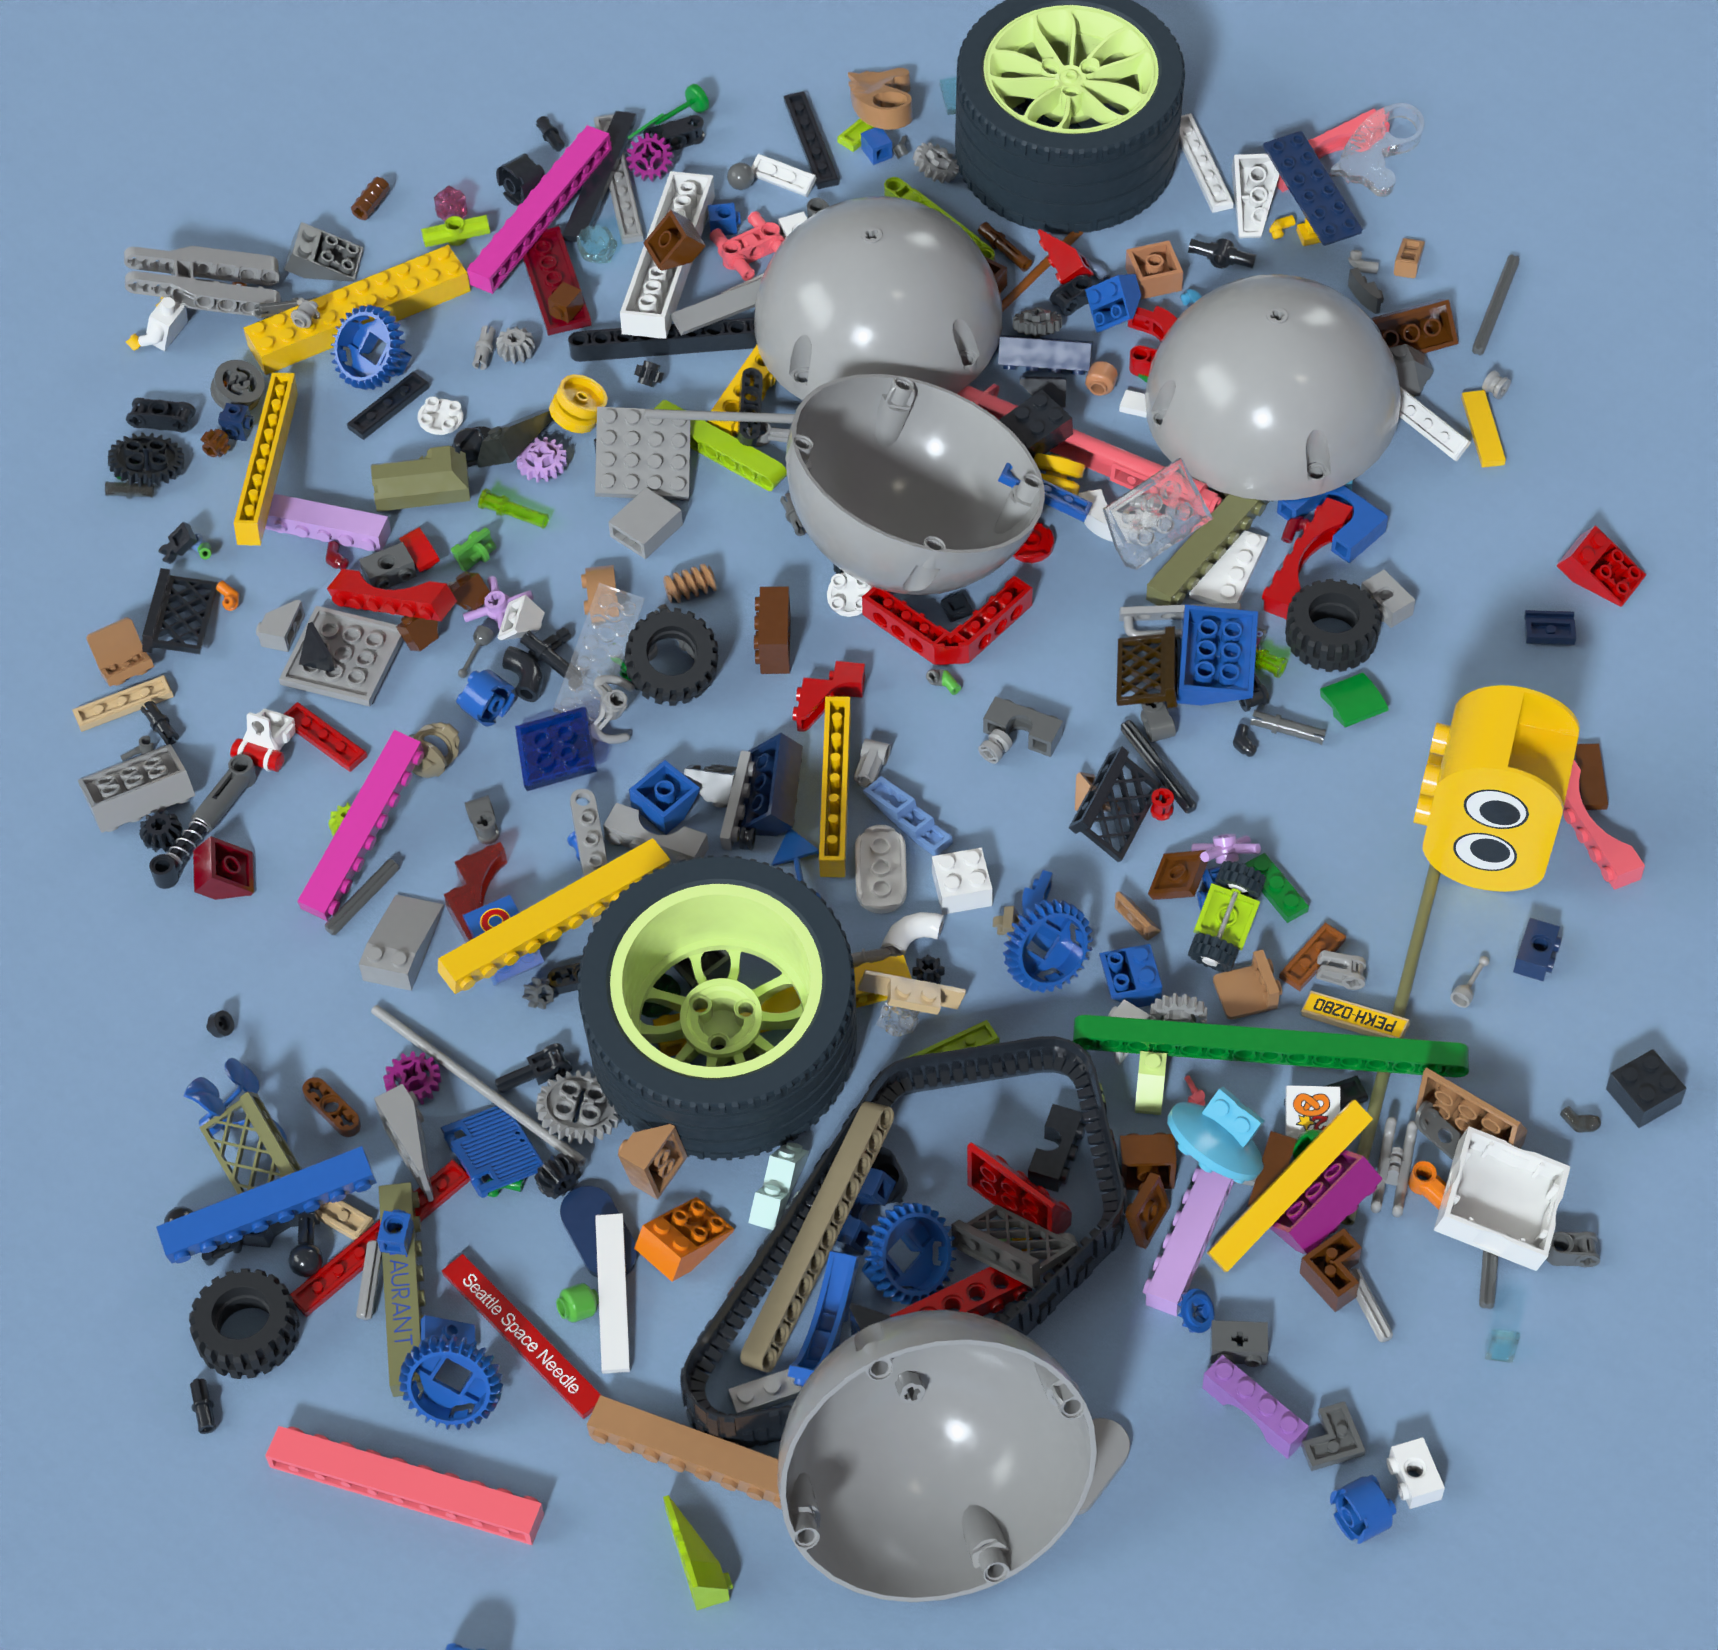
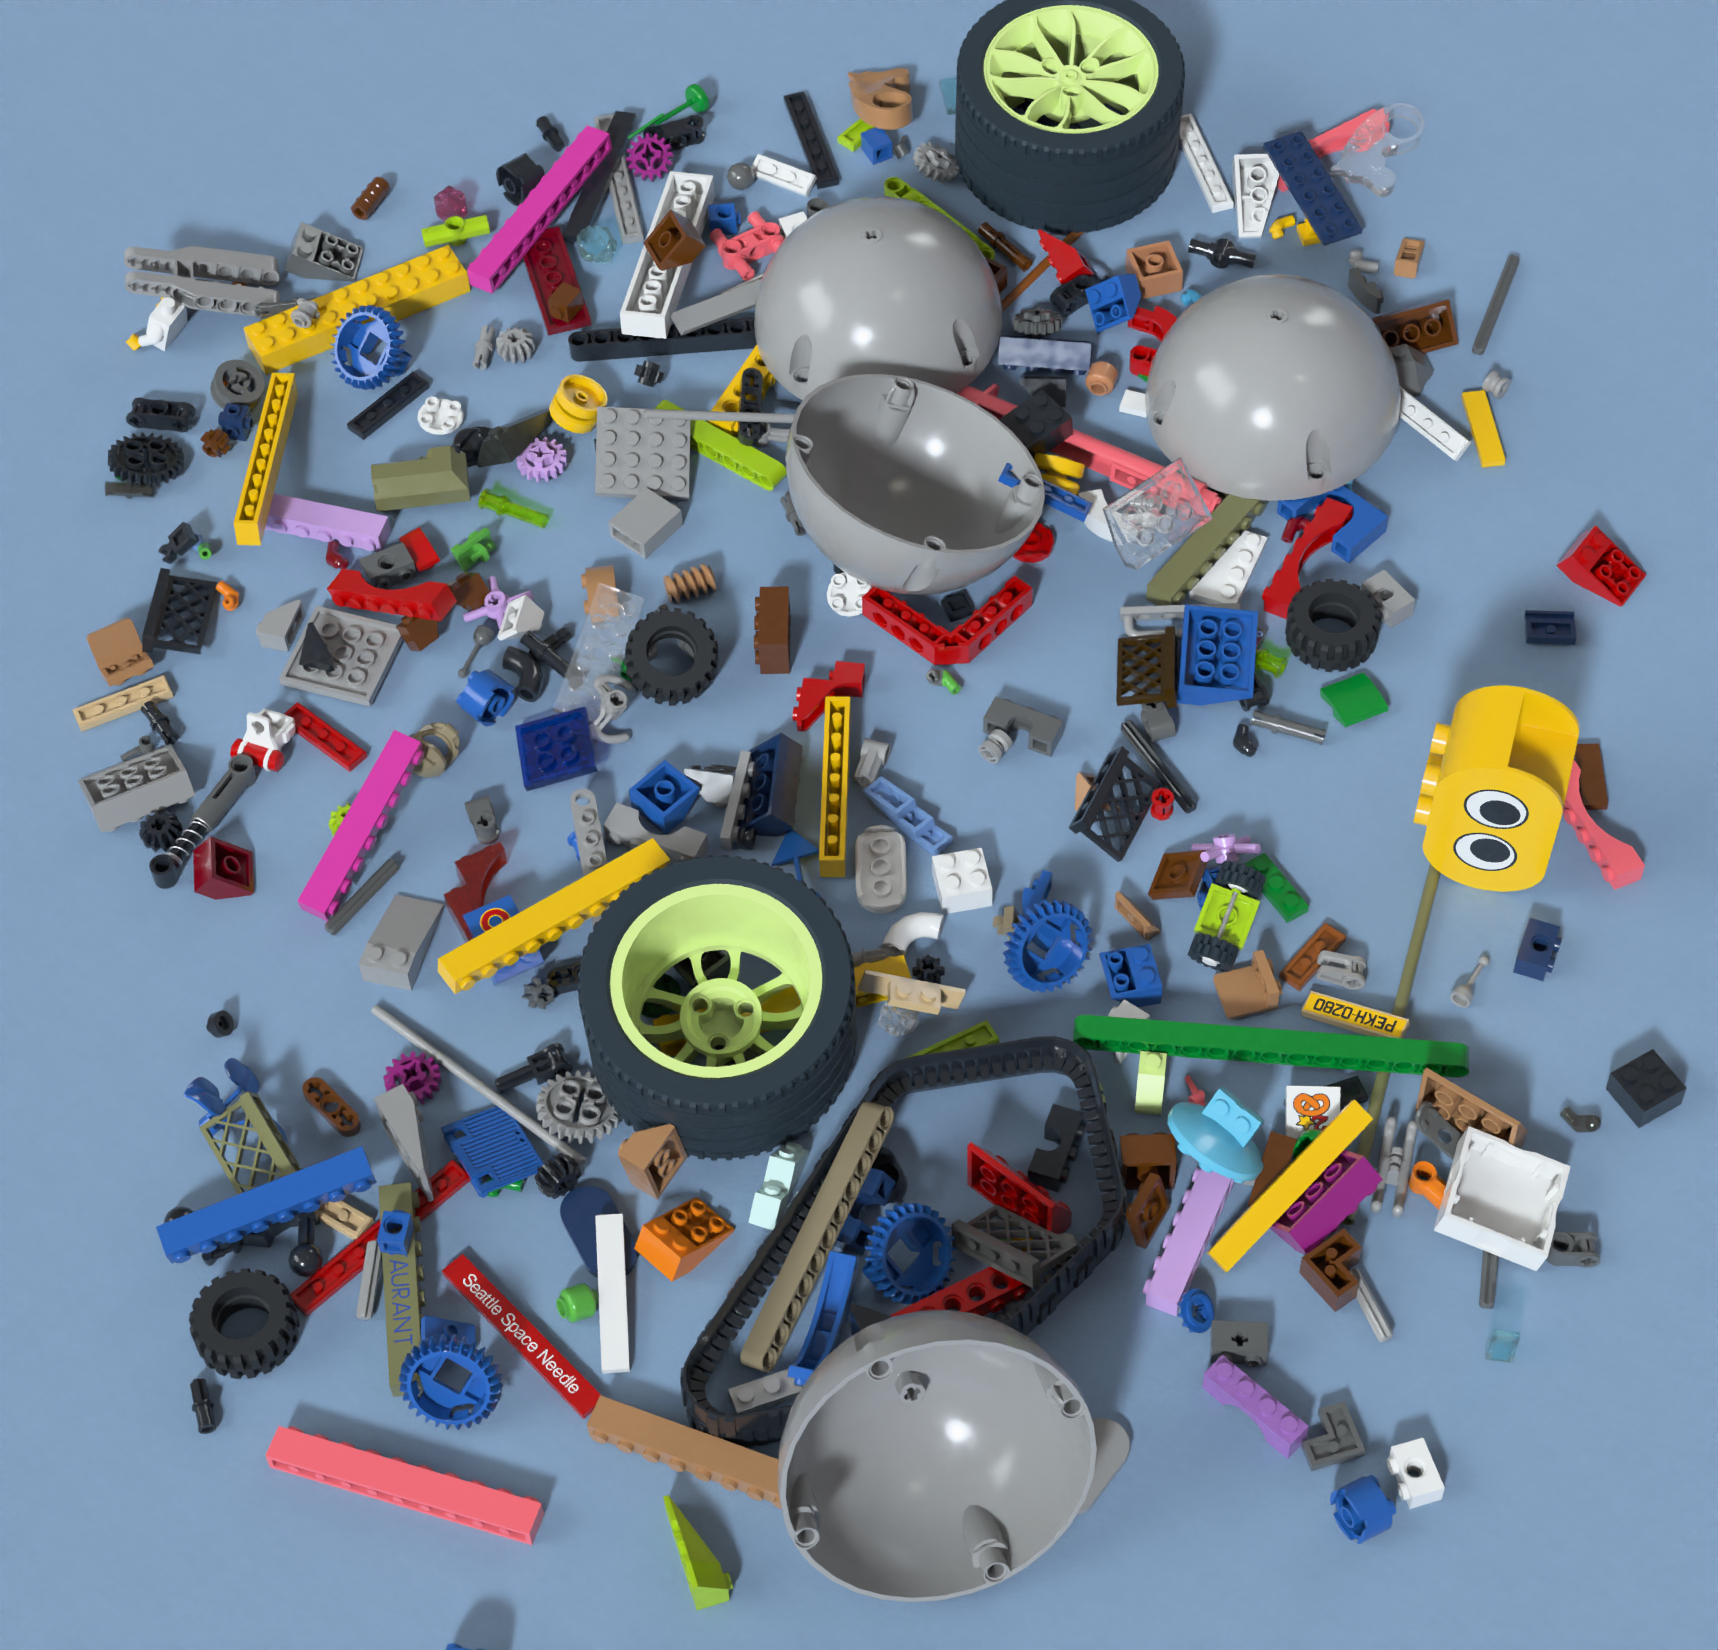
(1179, 1009): light grey gear -> none

